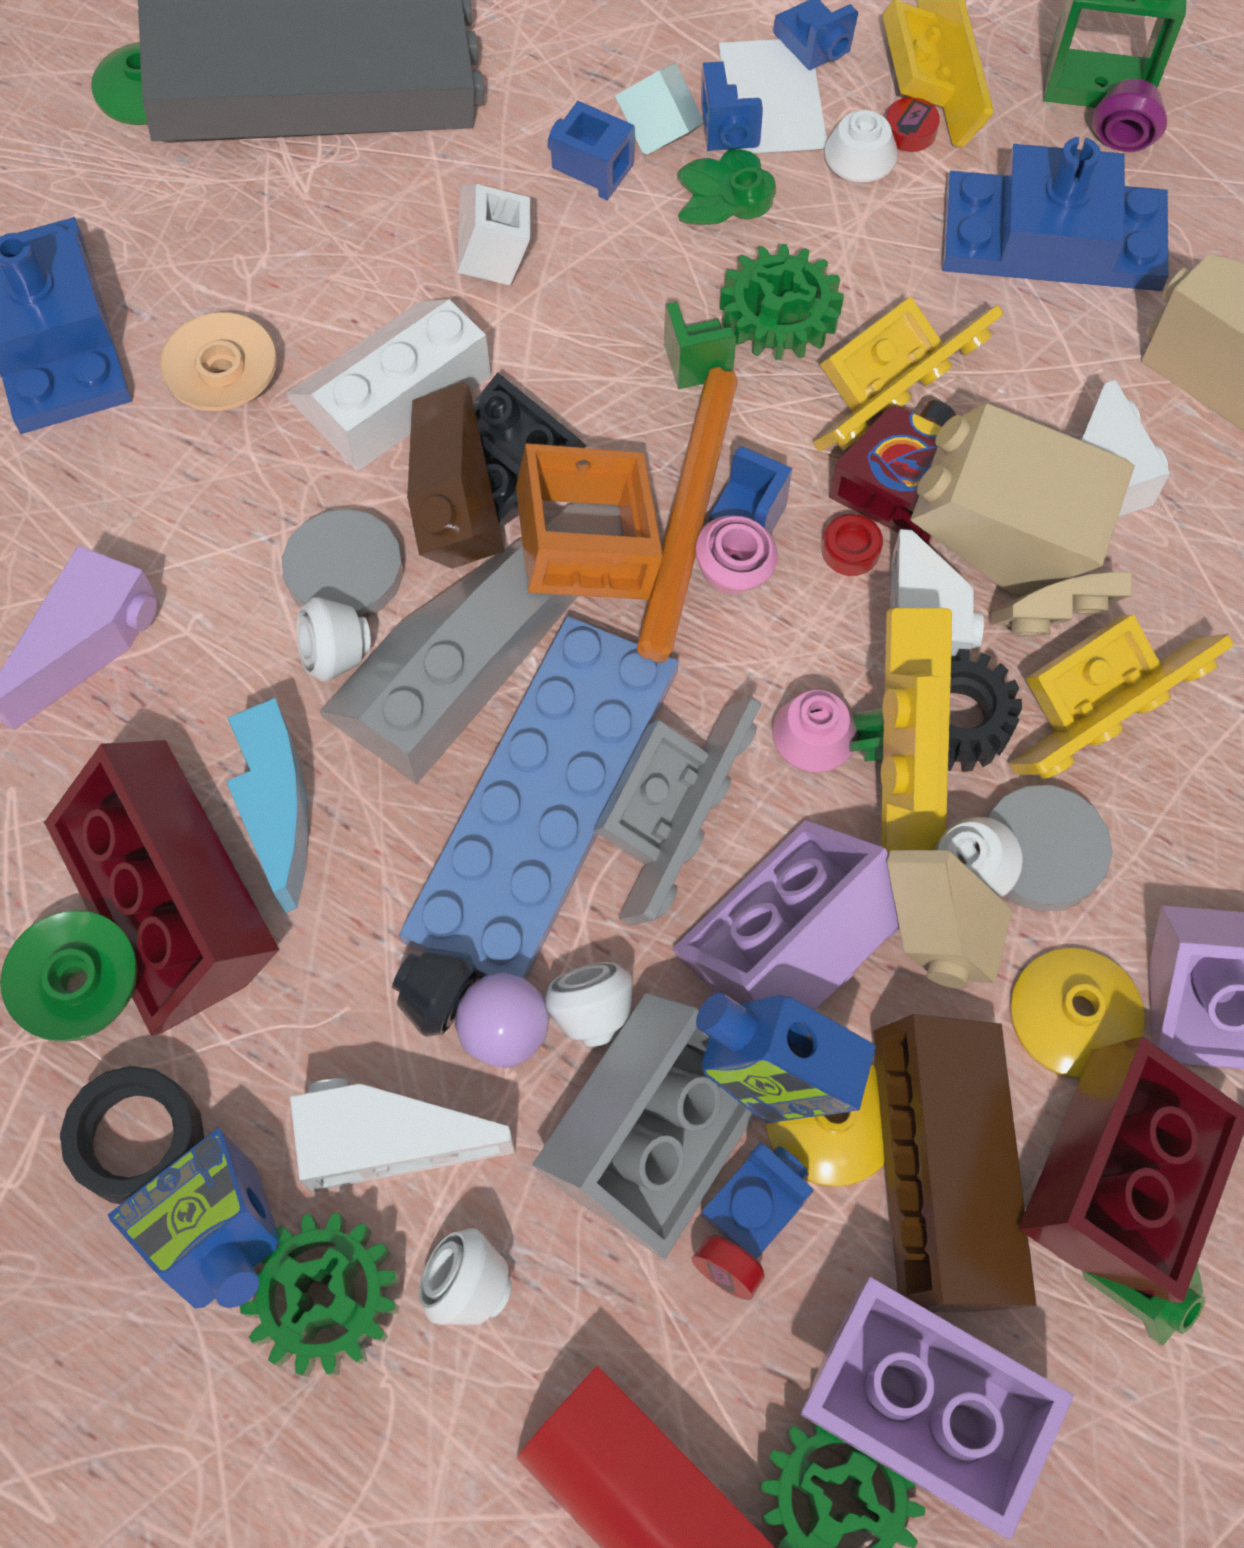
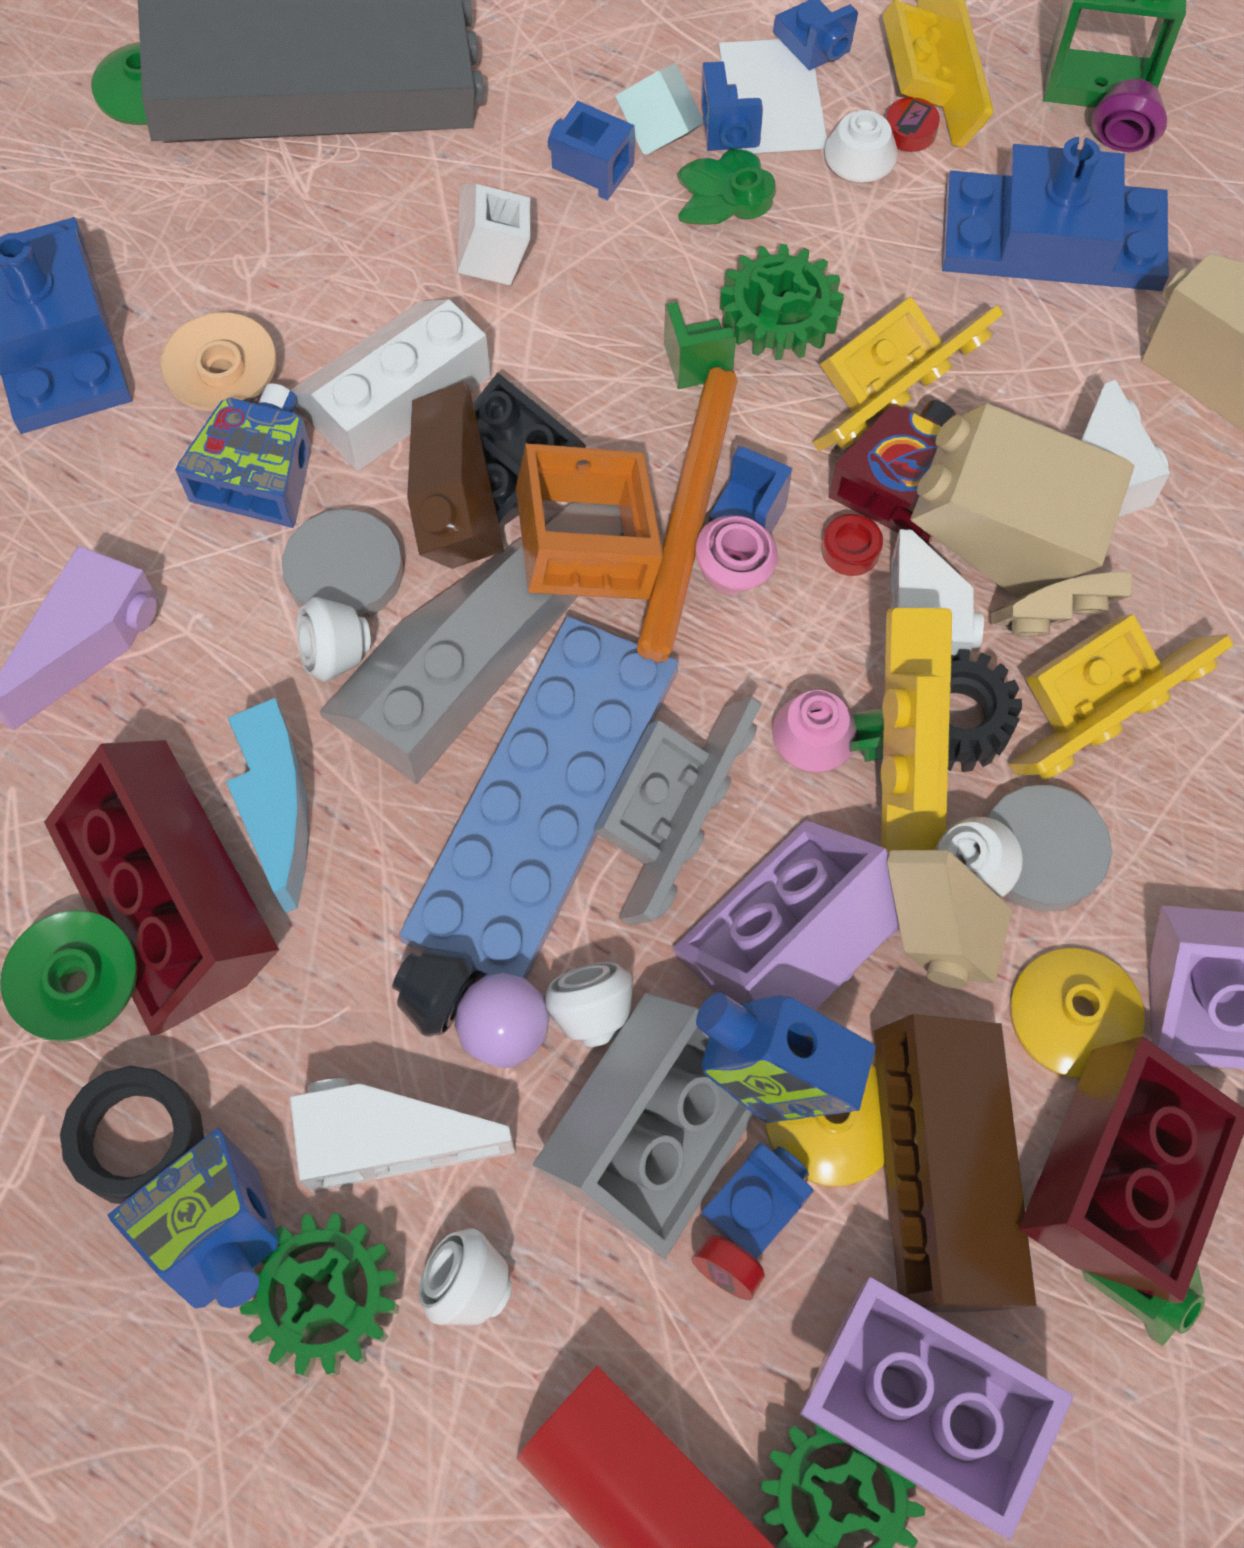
(250, 458): none -> blue torso

